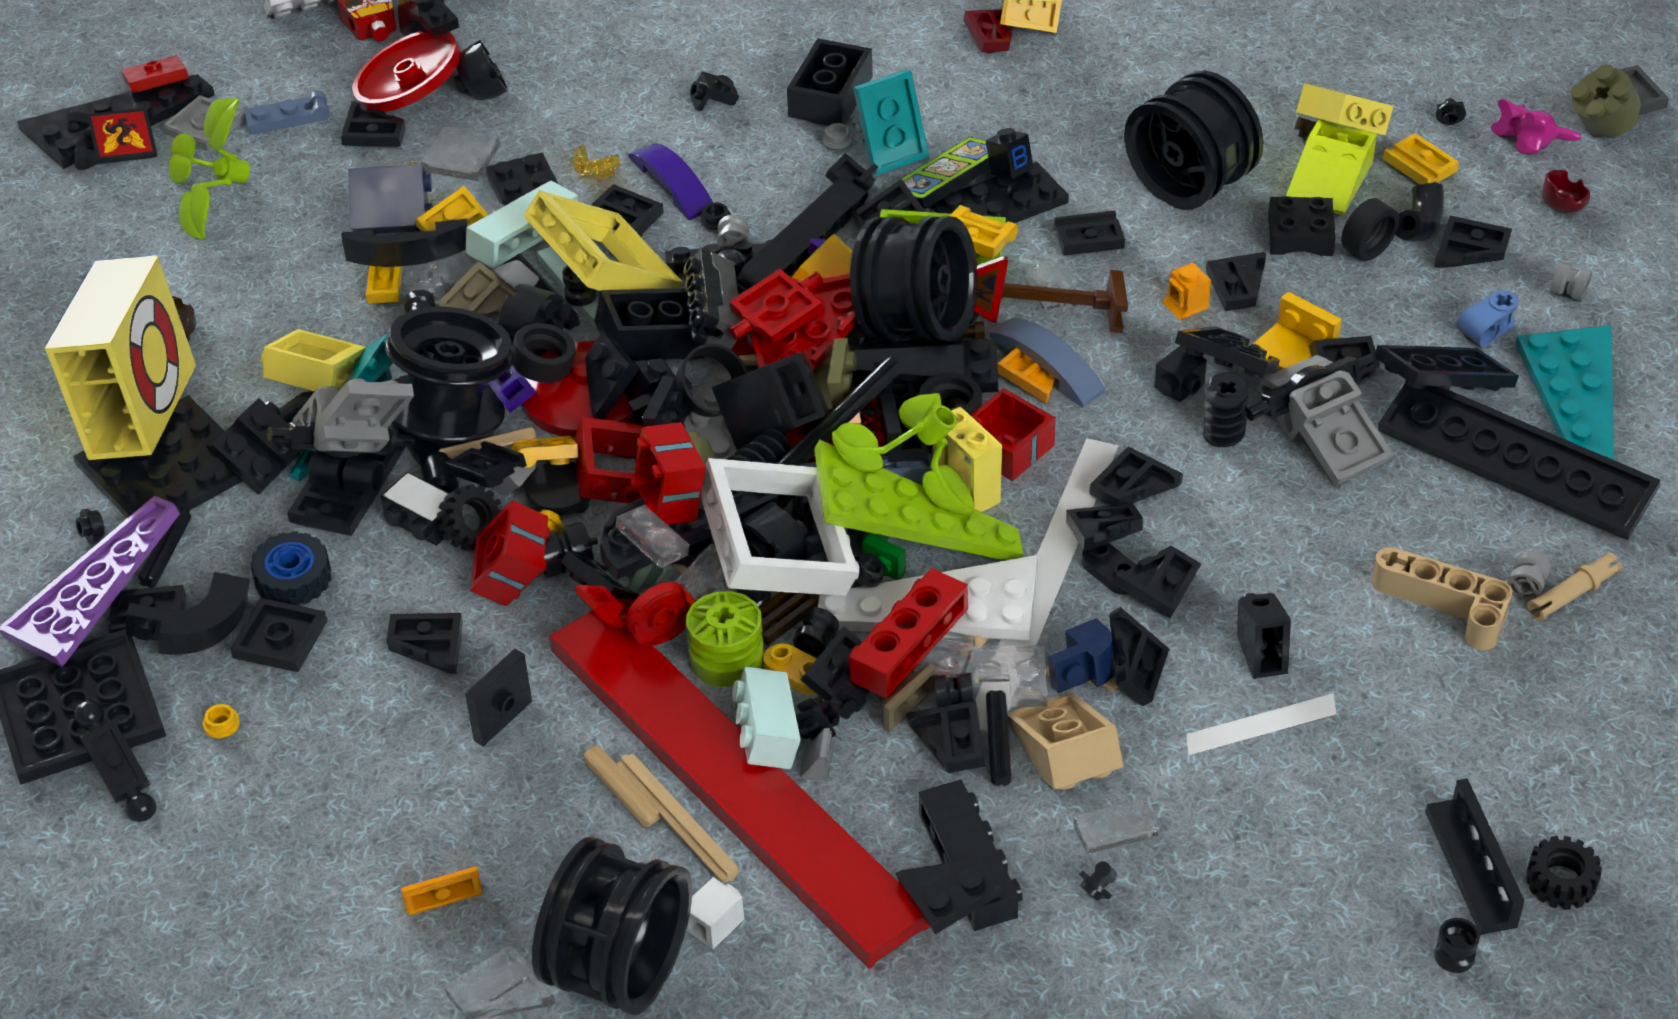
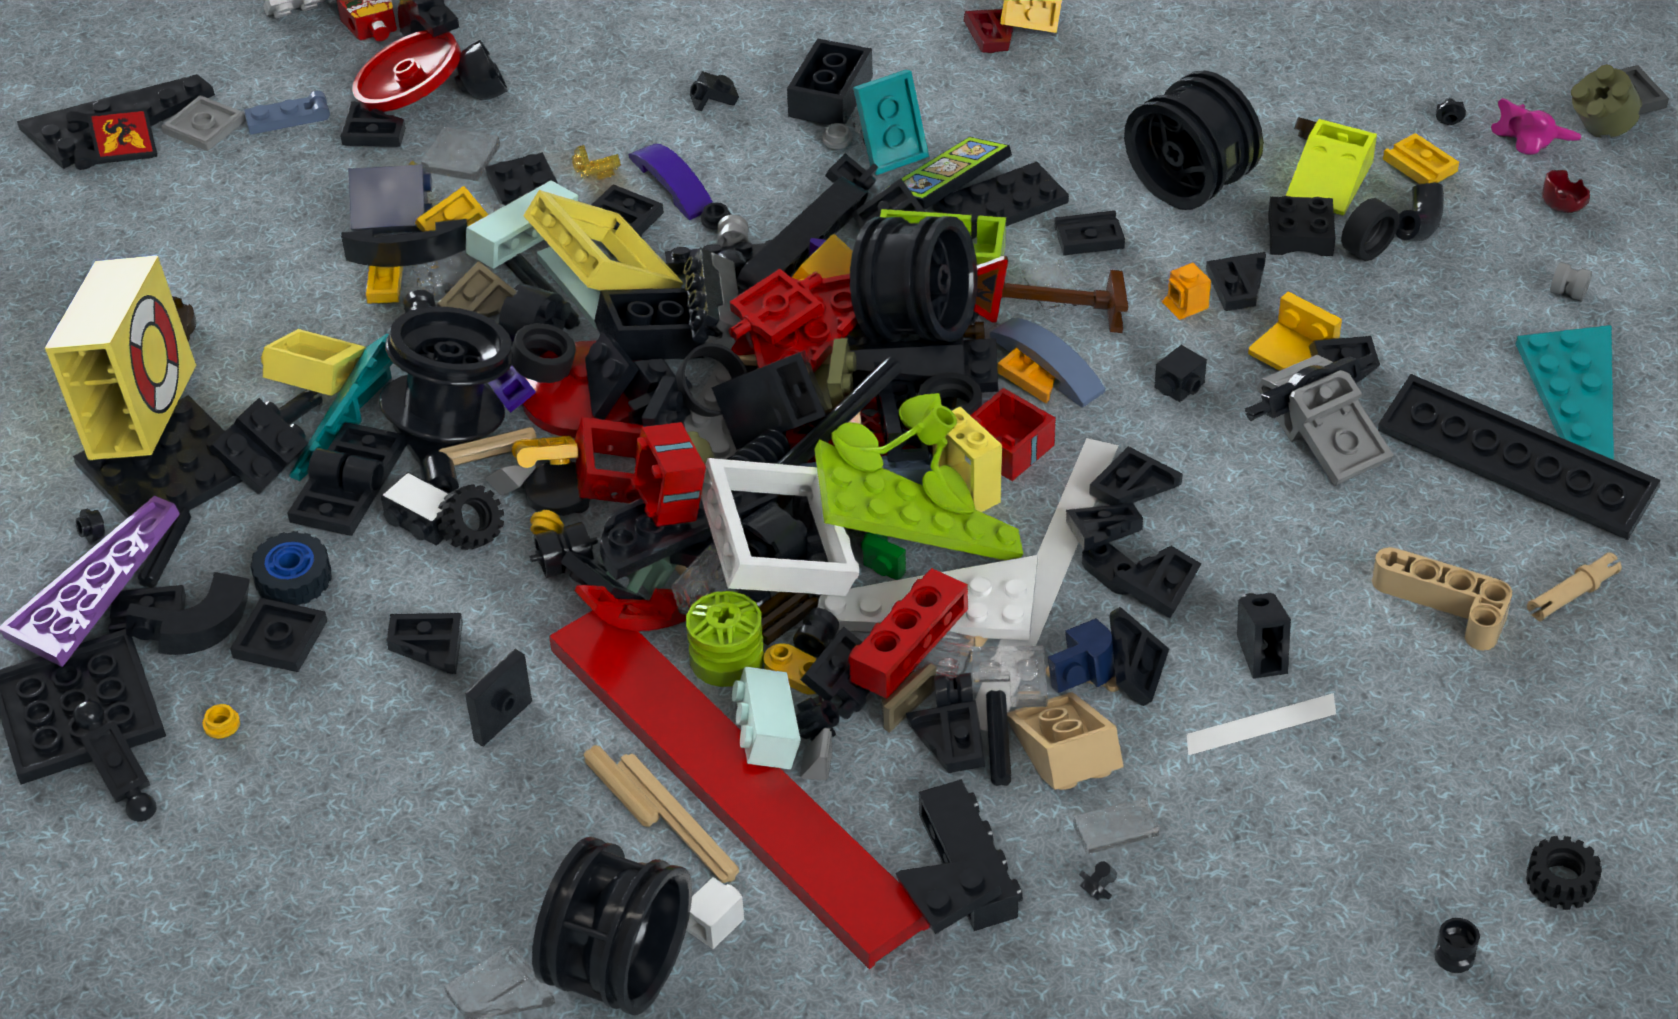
(155, 74): red plate -> none
(229, 169): lime plant -> none
(349, 419): light grey piece -> none
(441, 890): light orange slope -> none
(486, 465): black plate -> none
(509, 553): red container -> none
(516, 273): light grey slope -> none
(575, 290): black wheel -> none
(652, 536): clear plate -> none
(659, 613): red tile -> none
(870, 570): black plate -> none
(986, 233): yellow plate -> none
(1009, 153): black brick -> none
(1225, 410): black piece -> none
(1227, 349): black plate -> none
(1344, 109): light yellow window -> none
(1445, 367): black plate -> none
(1471, 243): black wing -> none
(1476, 860): black fence -> none
(1489, 317): medium blue piece -> none
(1529, 575): light grey wheel -> none

